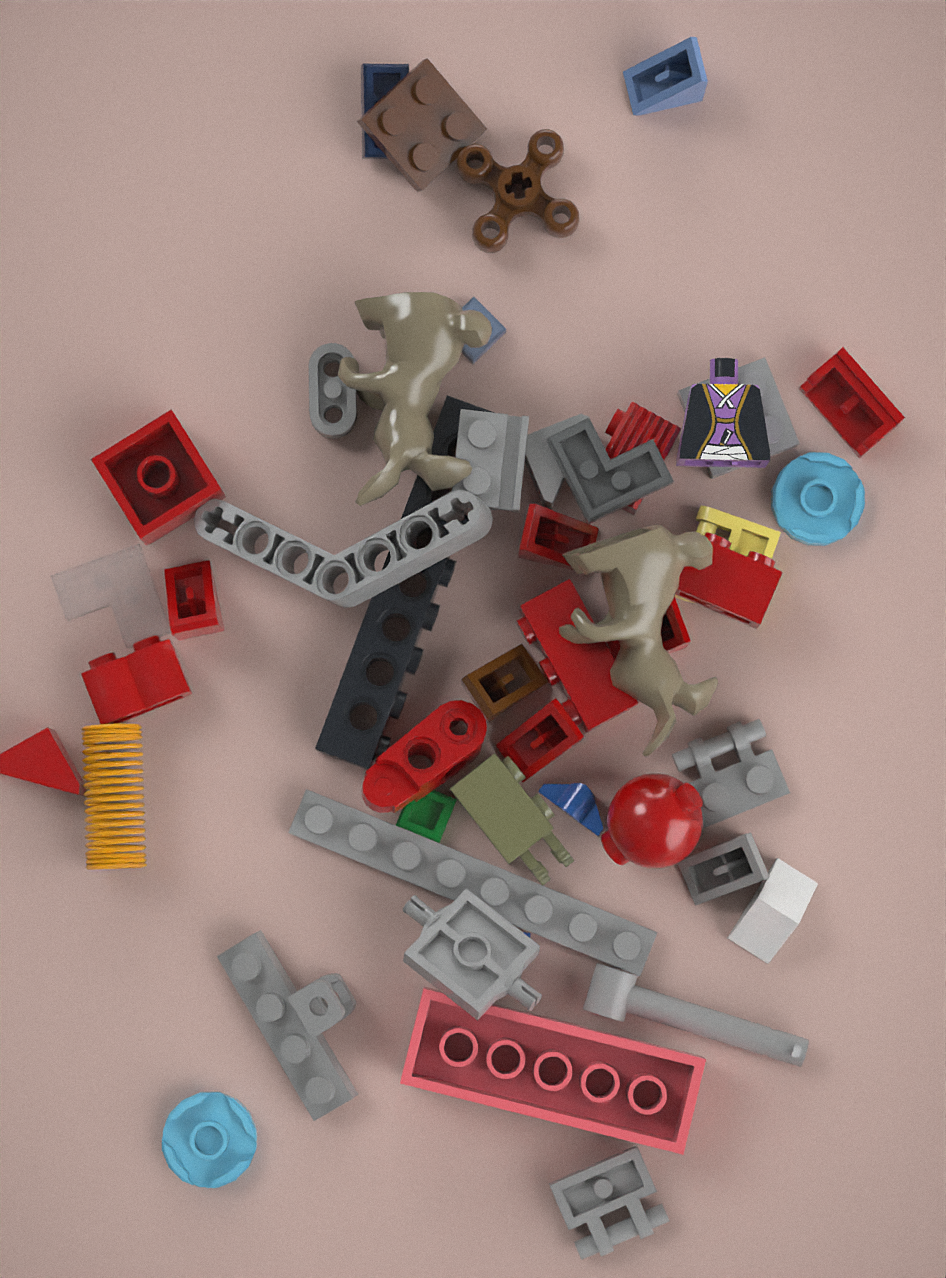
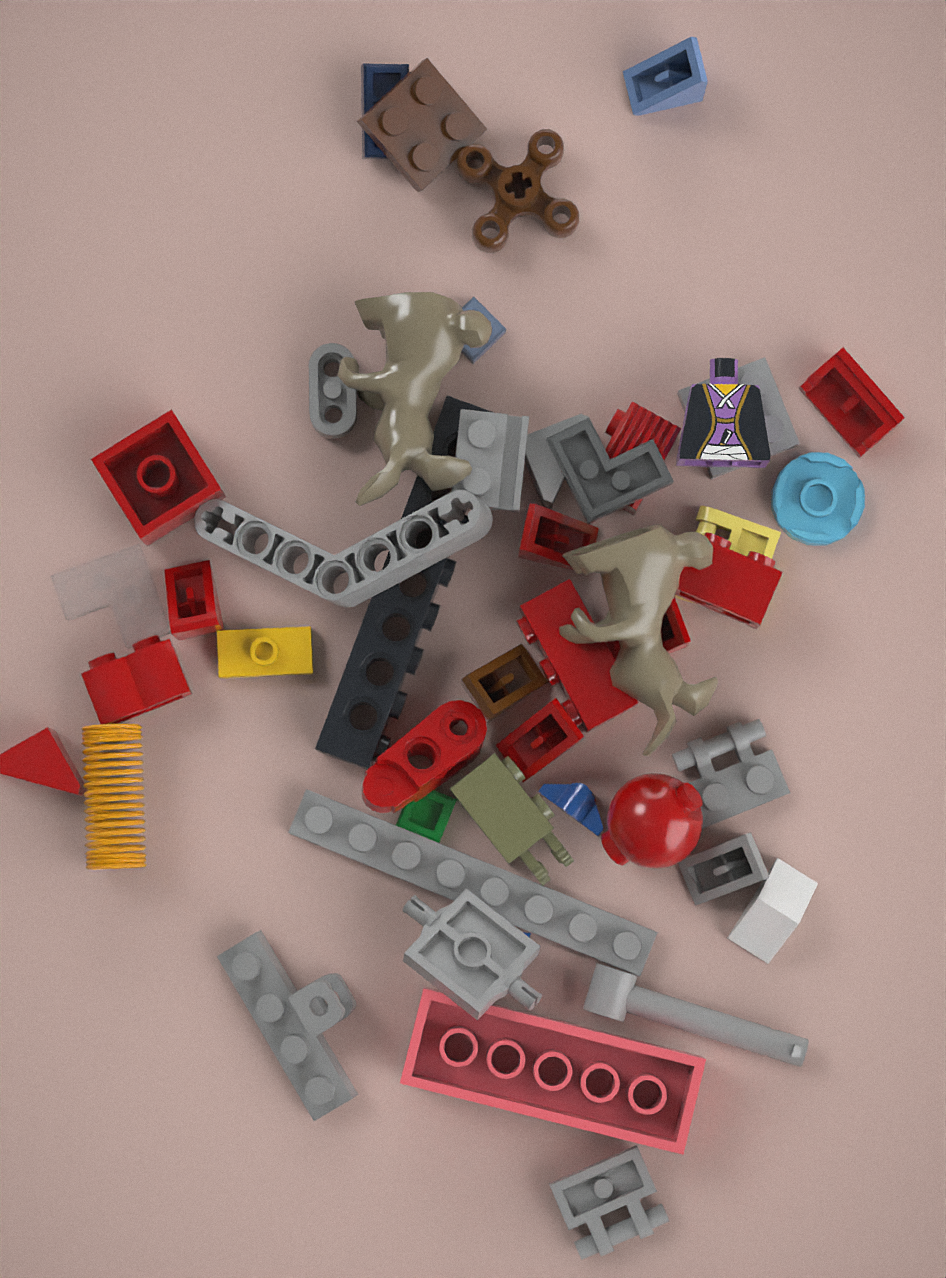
(209, 1139): medium azure tile -> none
(265, 652): none -> yellow plate

